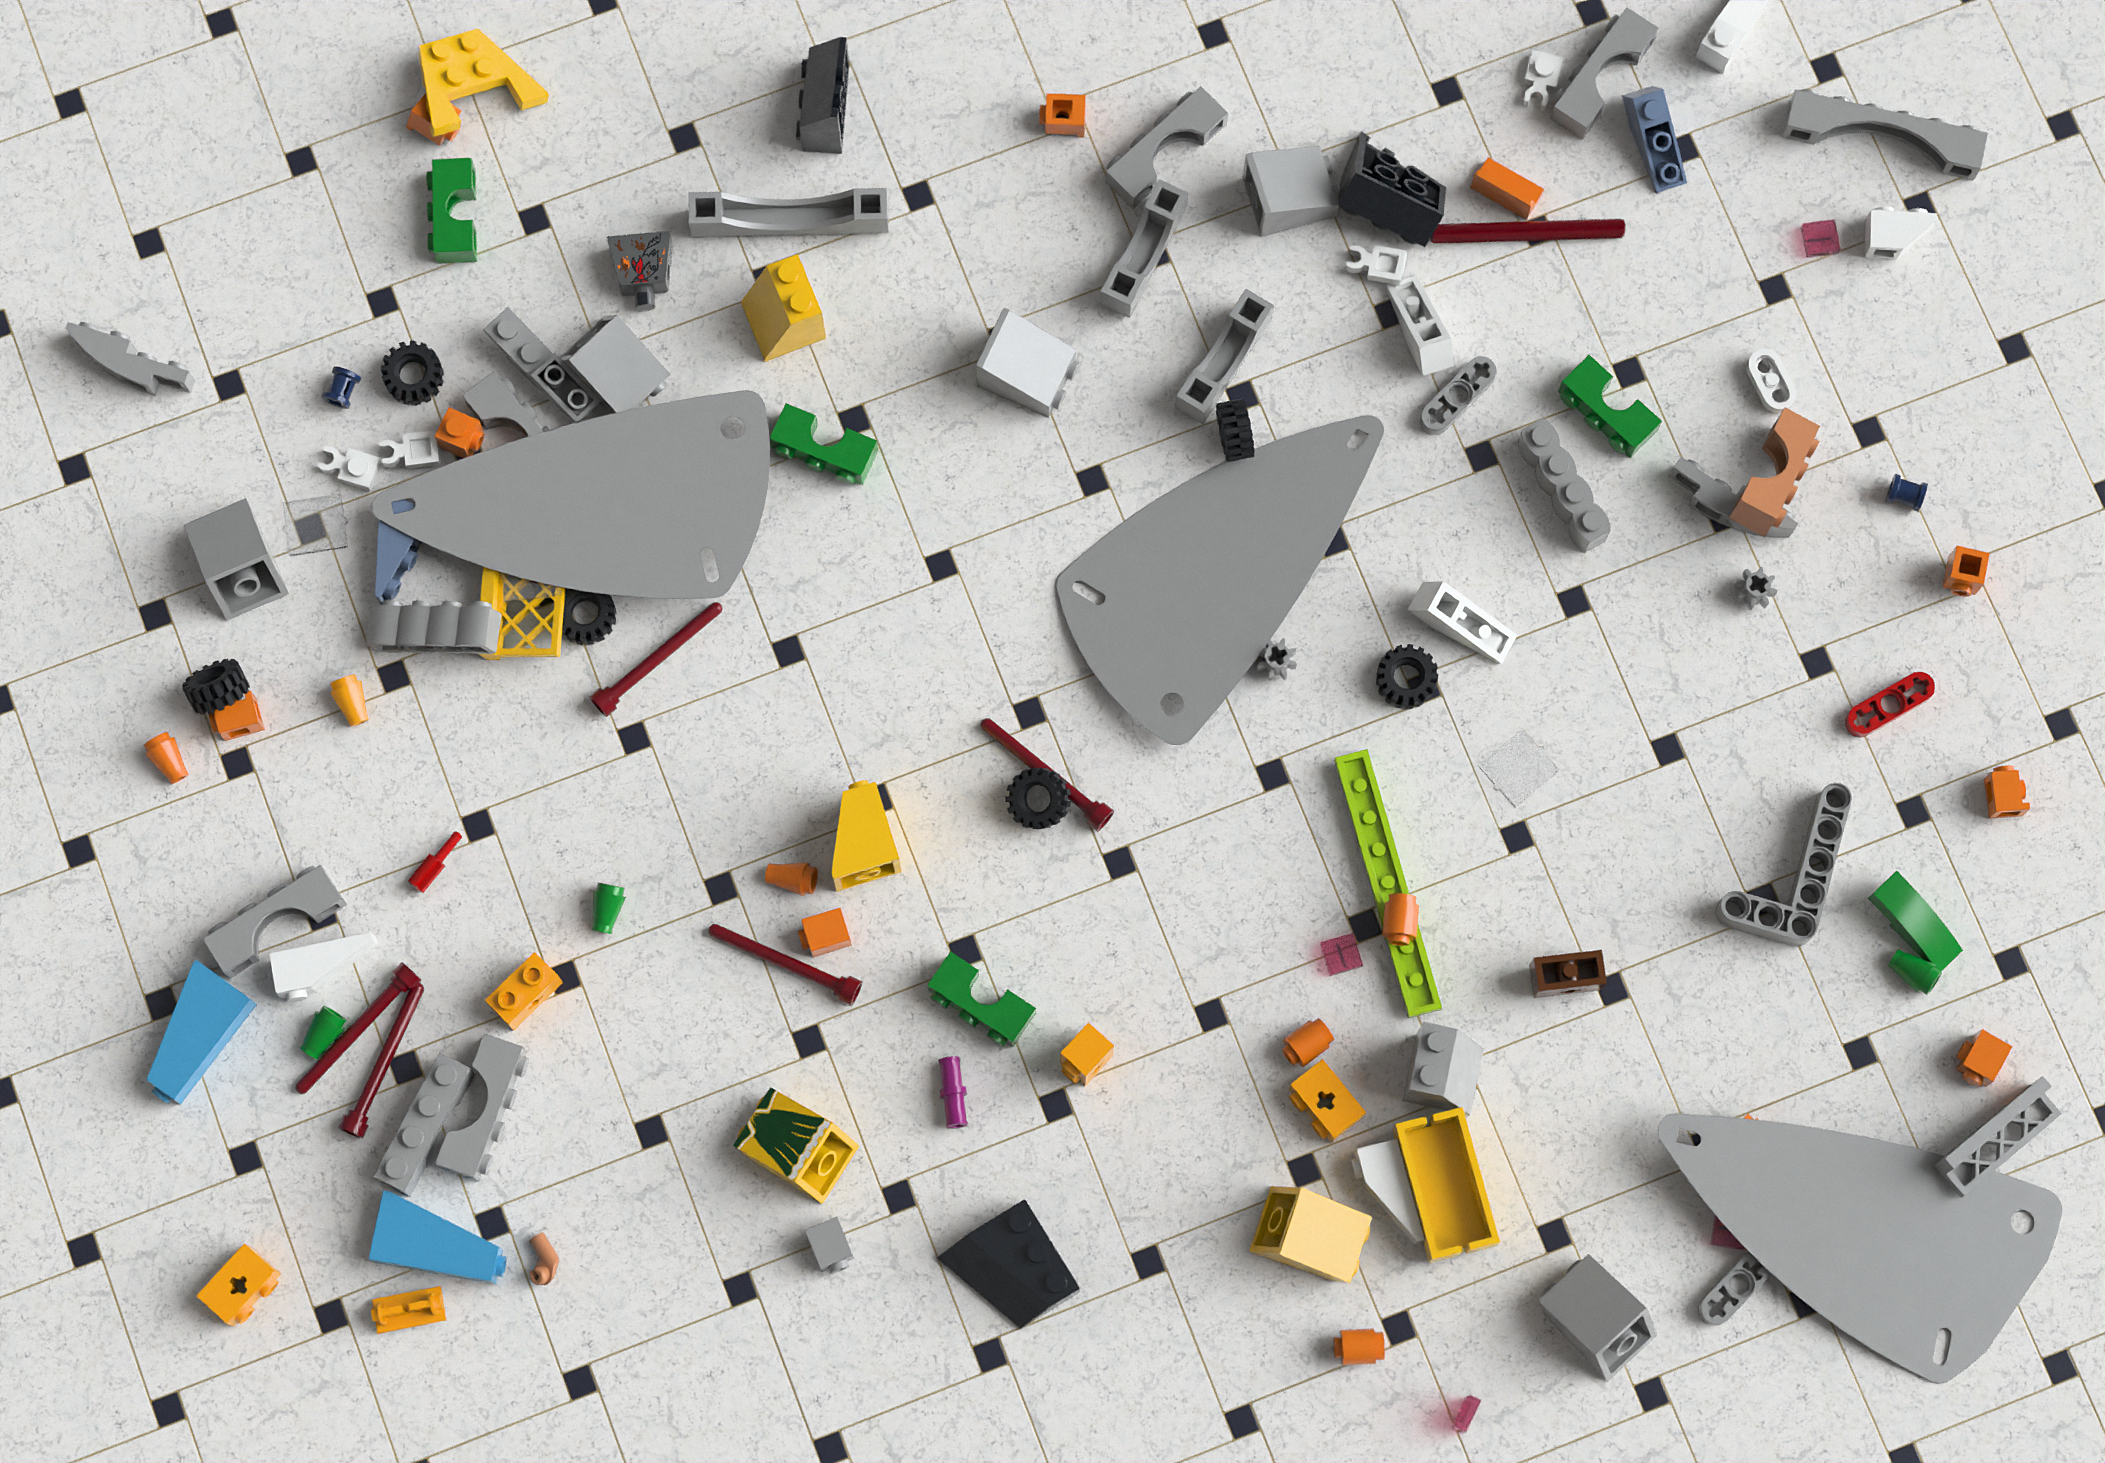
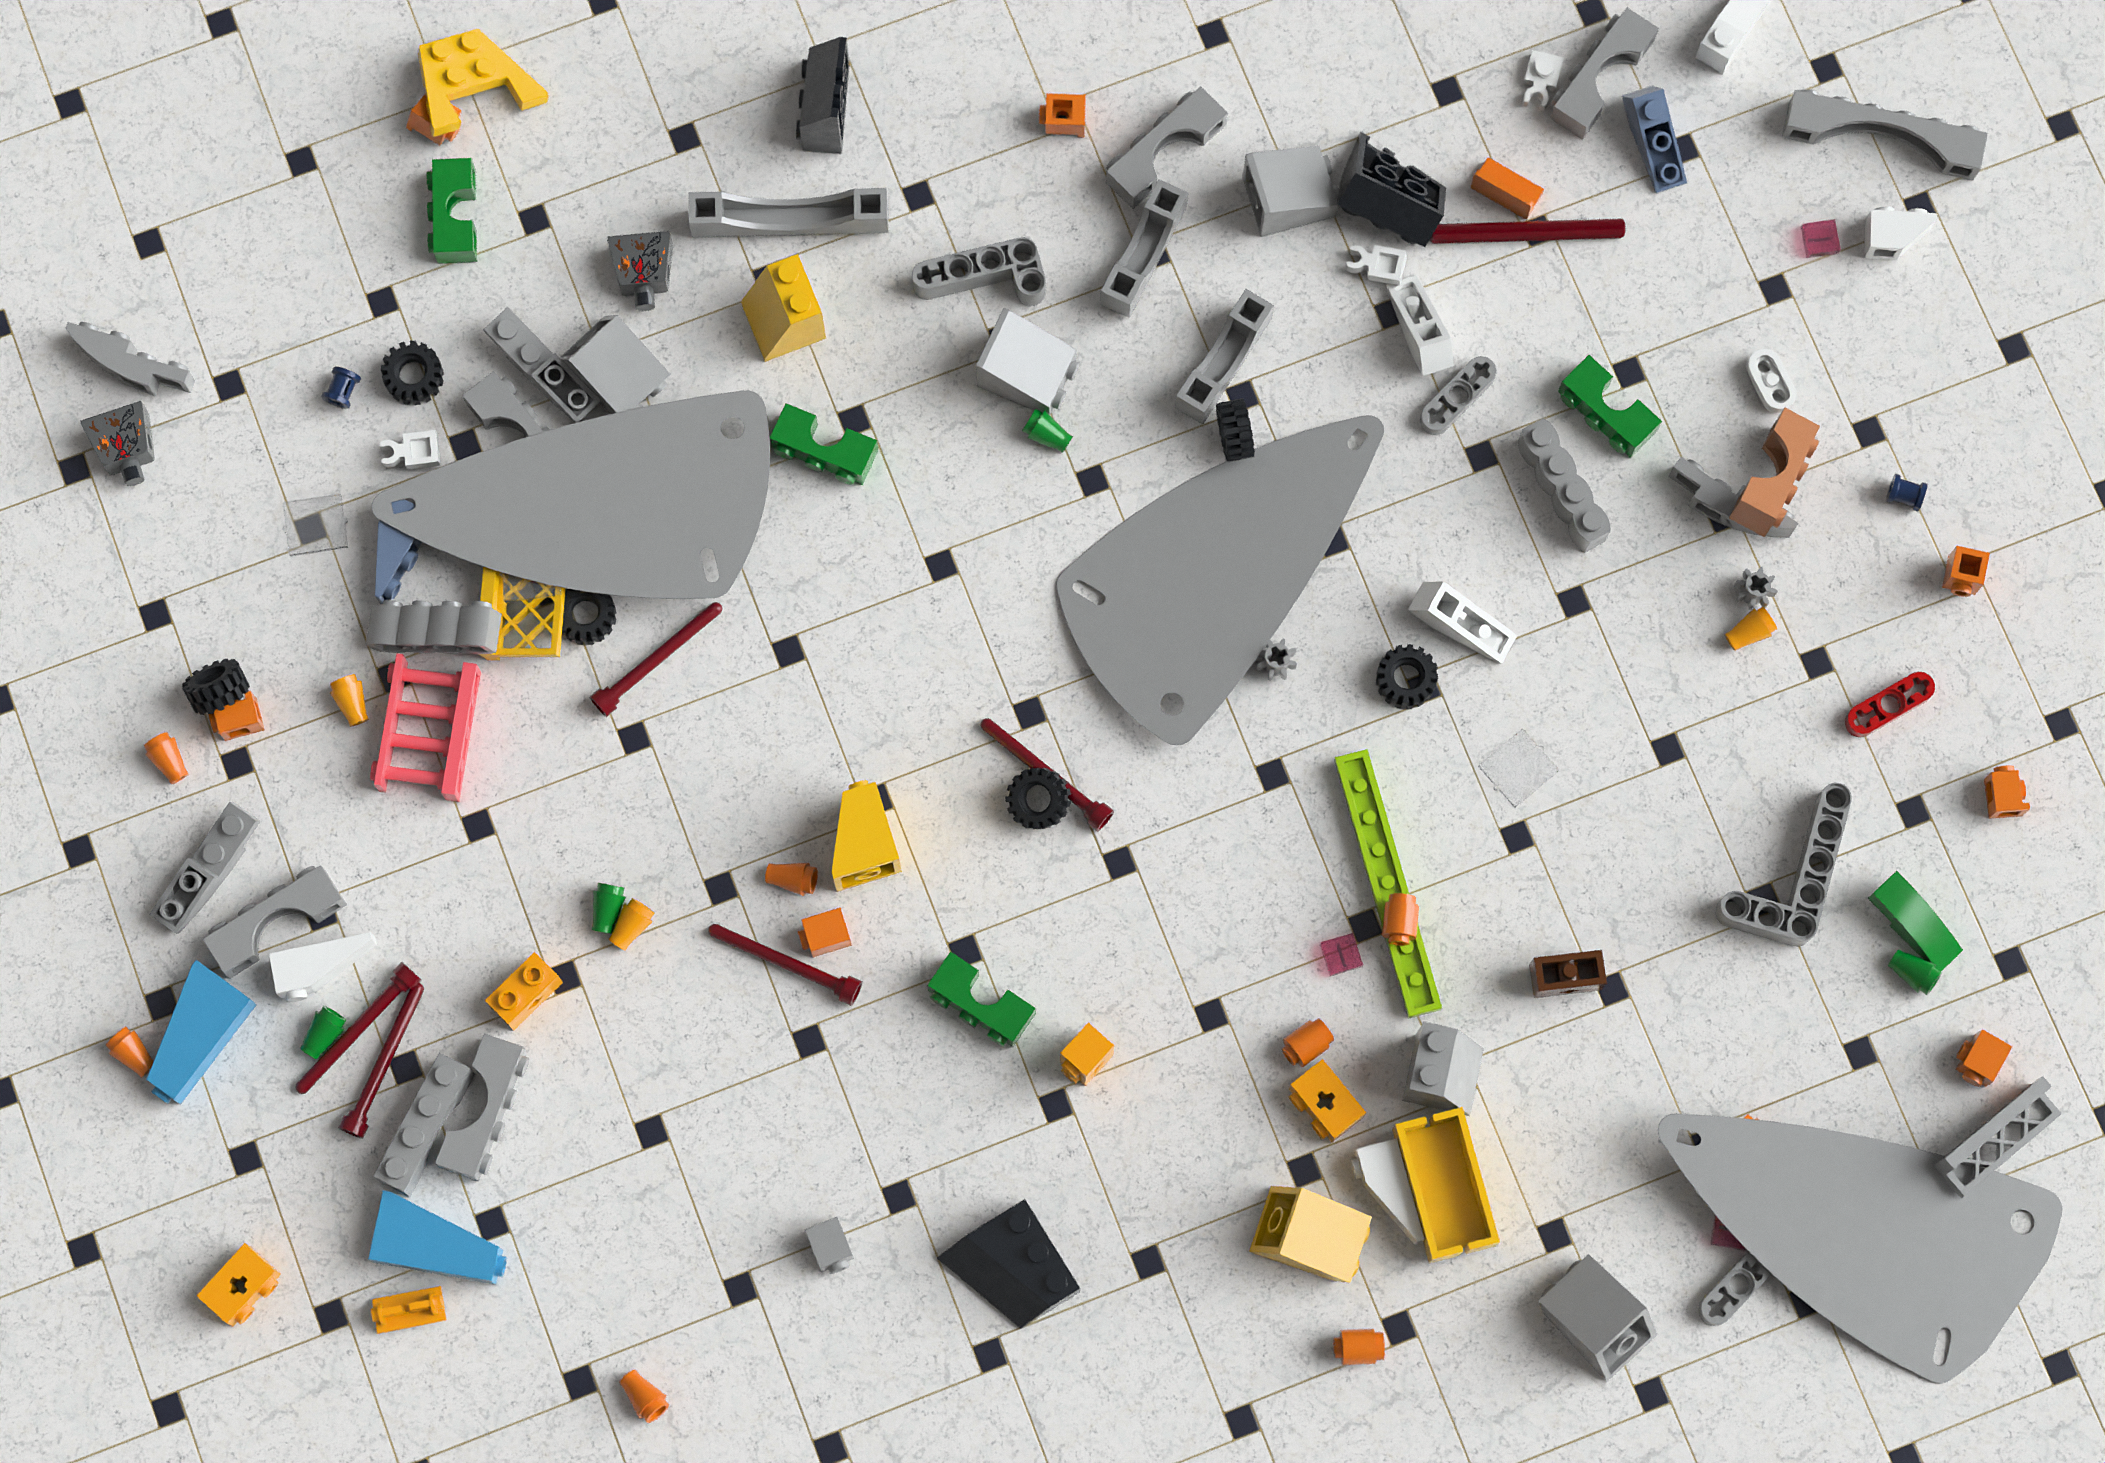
(122, 440): none -> dark grey torso
(130, 1051): none -> orange cone
(207, 868): none -> light grey slope
(235, 559): light grey slope -> none
(354, 468): white plate -> none
(433, 865): red axle -> none
(453, 747): none -> coral fence
(459, 434): orange brick -> none
(547, 1260): nougat arm -> none
(631, 923): none -> light orange cone
(644, 1397): none -> orange cone
(796, 1145): slope -> none
(953, 1092): magenta pin -> none
(979, 276): none -> light grey beam
(1047, 431): none -> green cone
(1465, 1414): clear pink tile -> none
(1752, 628): none -> light orange cone

